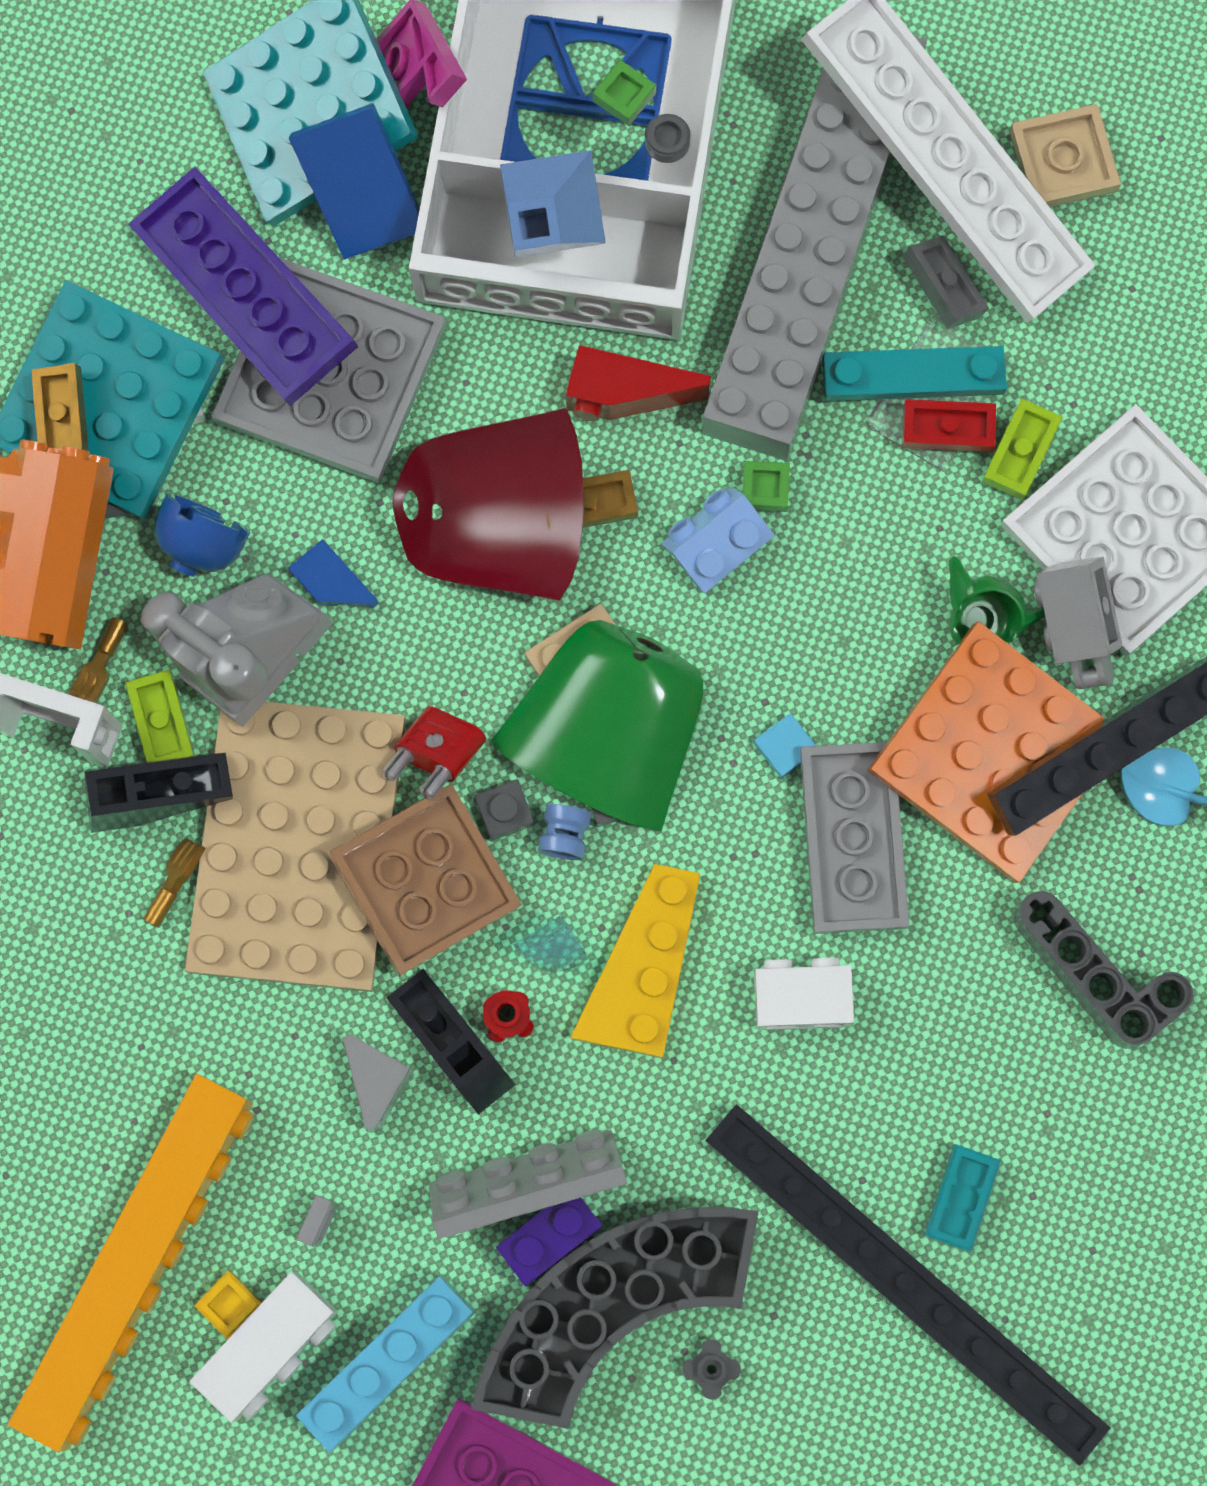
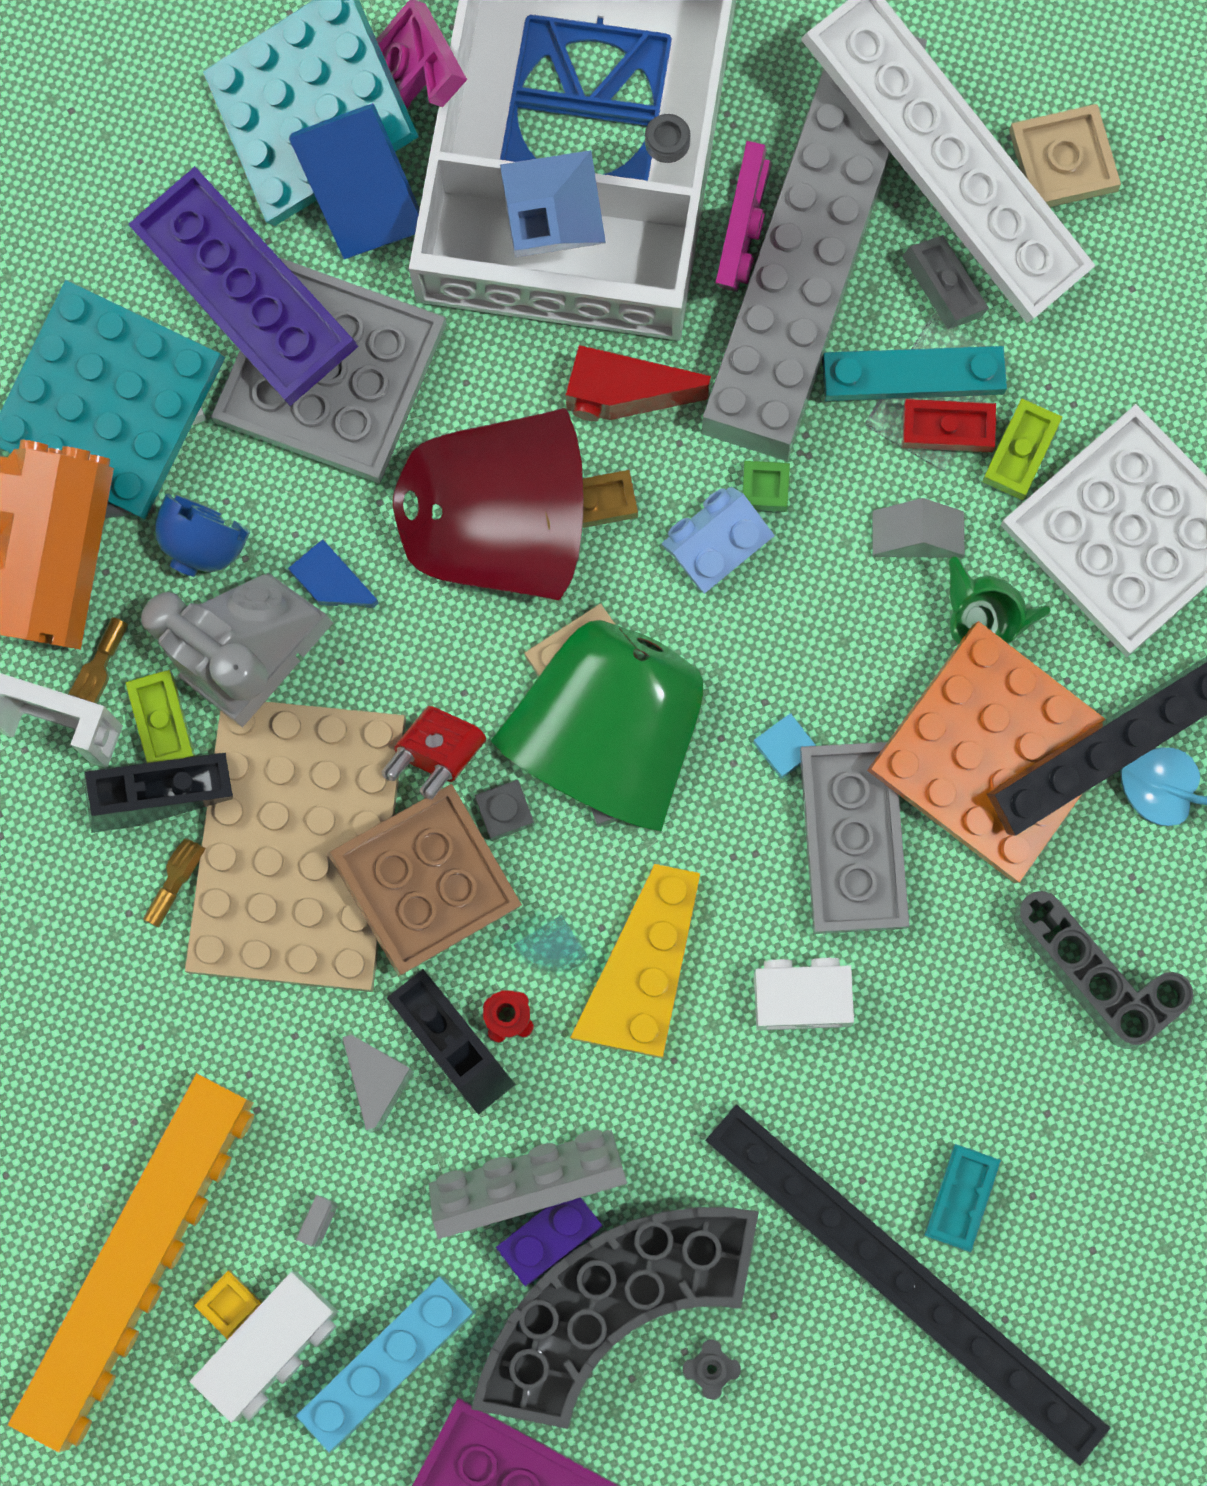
(60, 406): pearl gold plate -> none
(564, 832): medium blue wheel -> none
(624, 92): bright green plate -> none
(745, 218): none -> dark pink wing
(918, 530): none -> light grey slope
(1080, 618): light grey brick -> none

